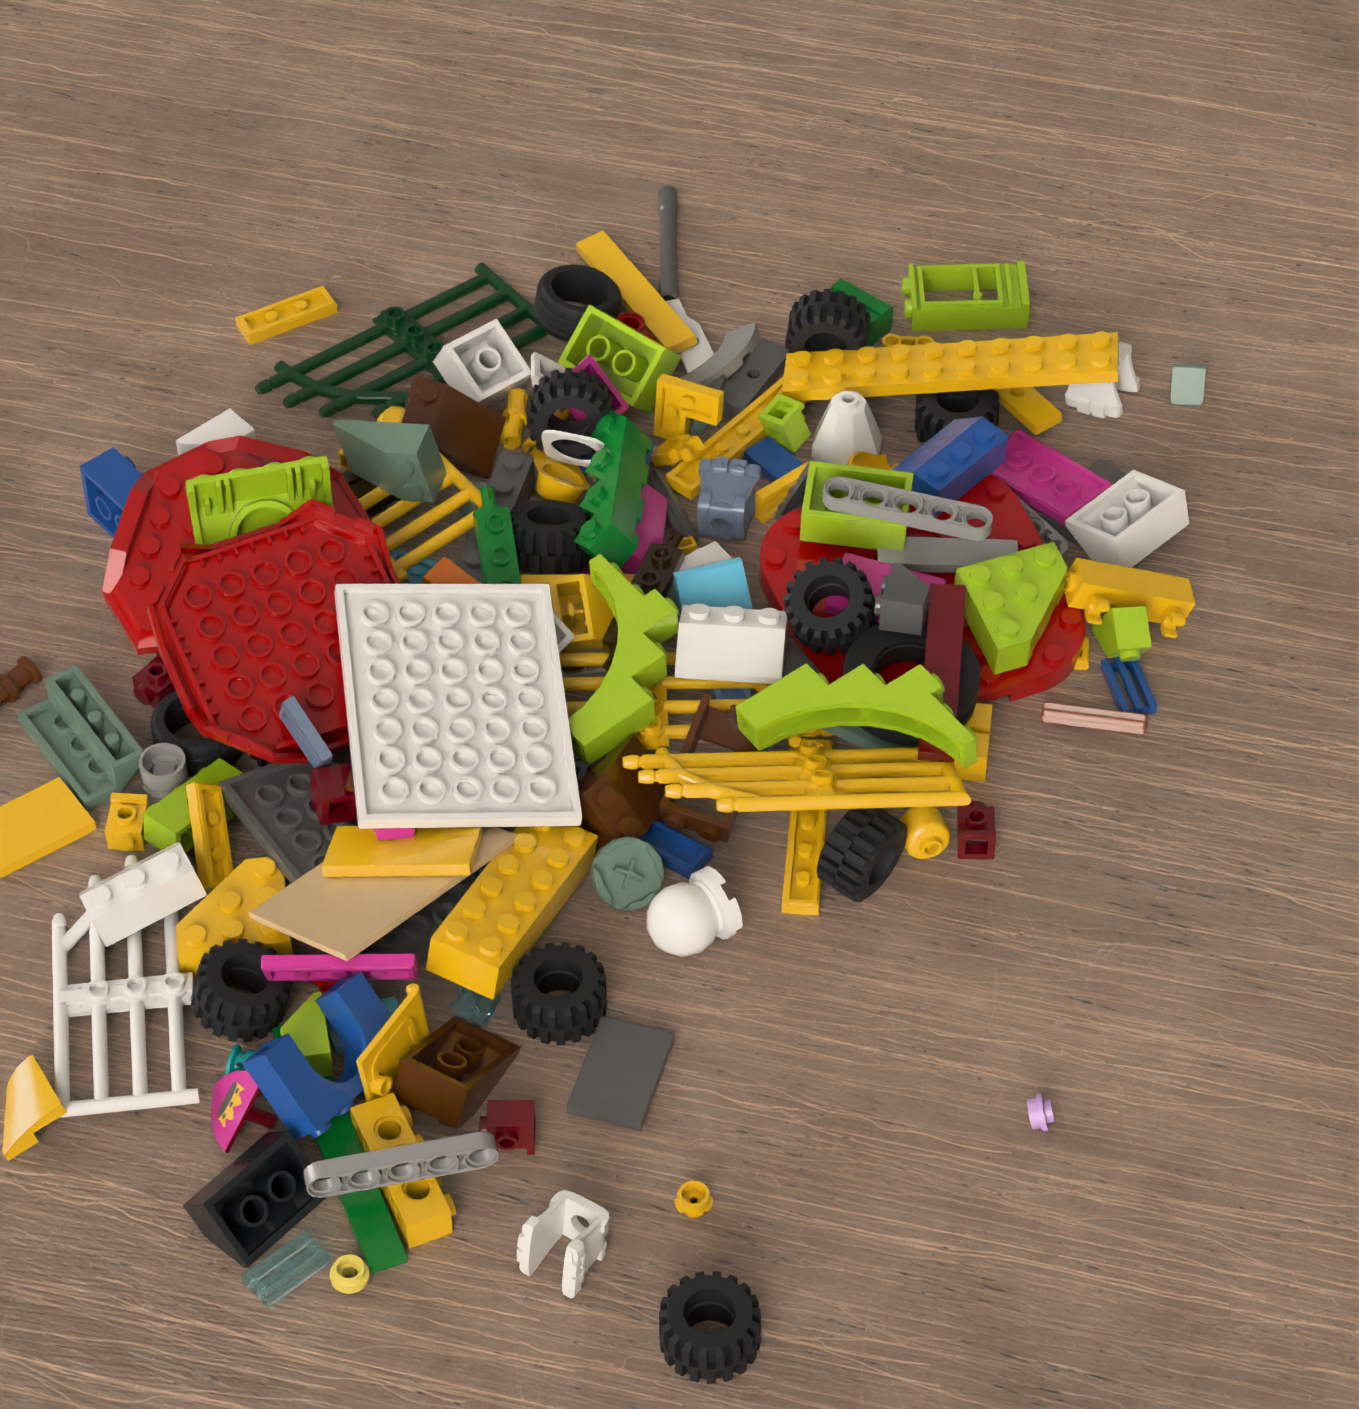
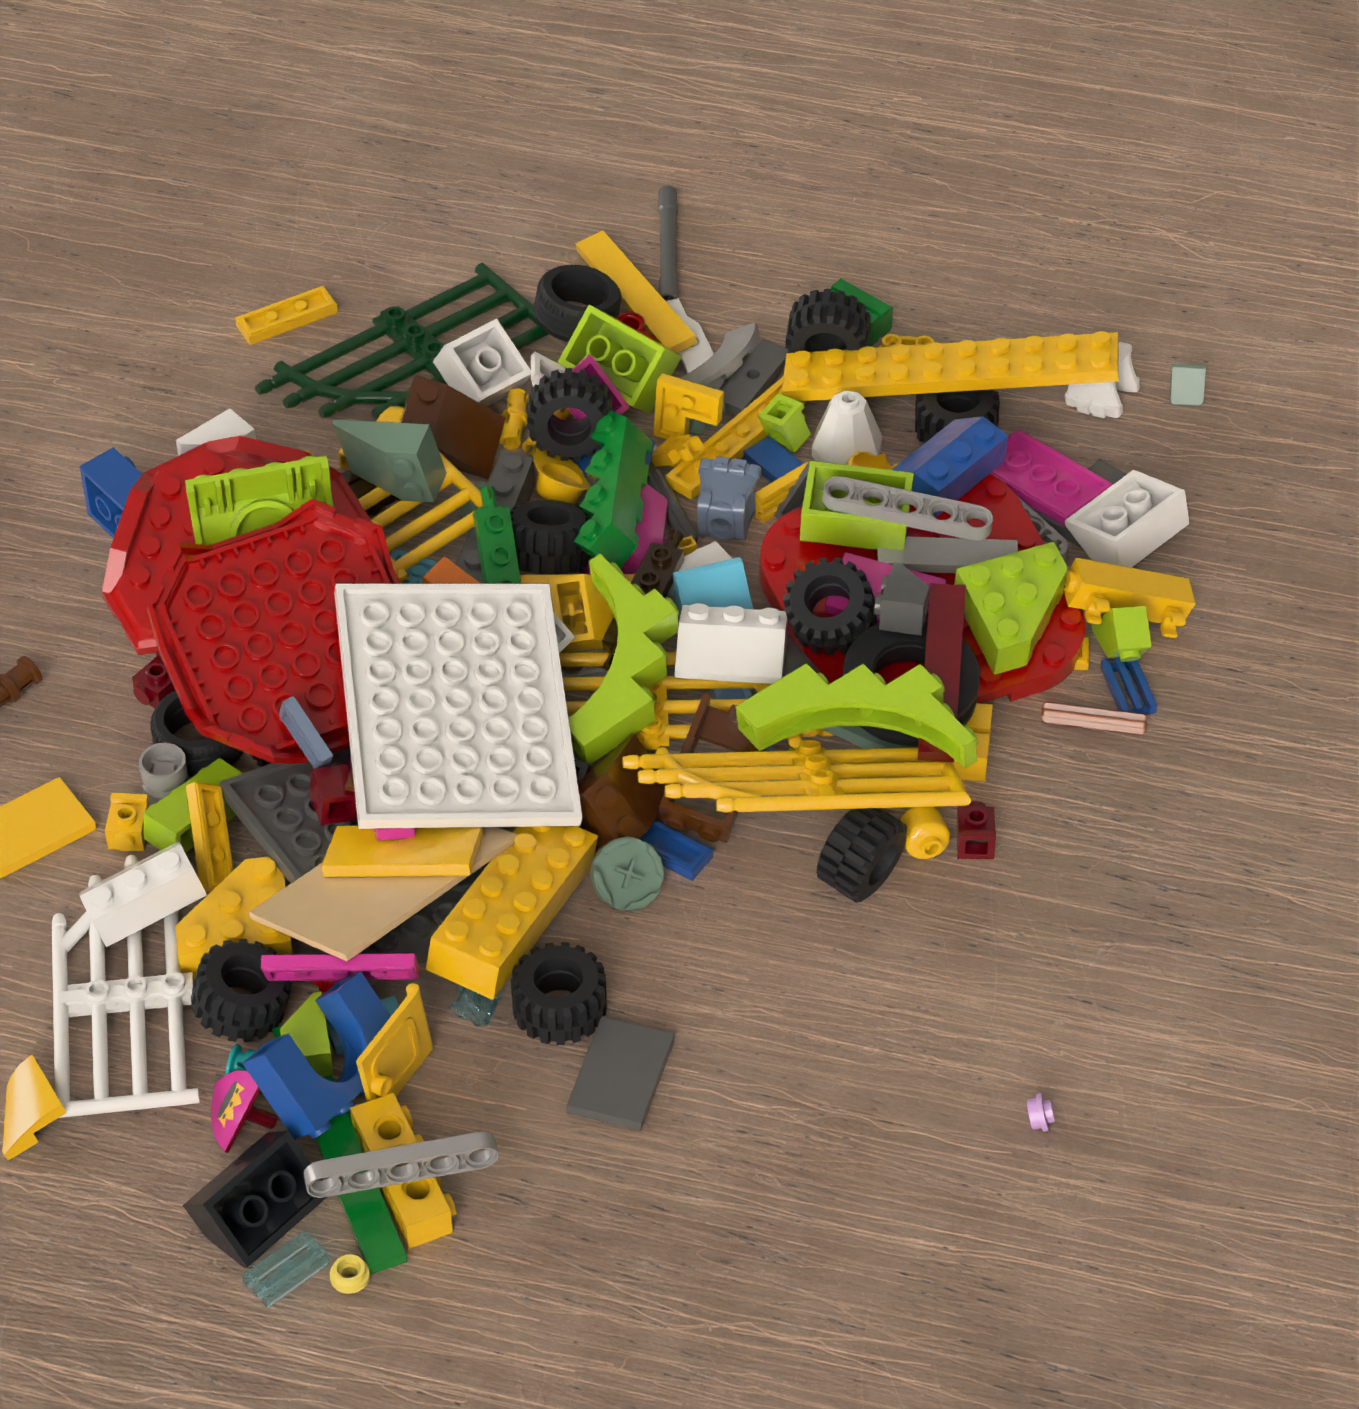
(82, 738): sand green slope -> none
(453, 1071): reddish brown slope -> none
(511, 1124): dark red brick -> none
(549, 436): white piece -> none
(560, 1219): white piece -> none
(690, 915): white tile -> none
(697, 1192): yellow plate -> none
(710, 1354): black tyre -> none
(804, 847): yellow tile -> none
(1007, 312): lime door -> none
(1030, 408): yellow tile -> none

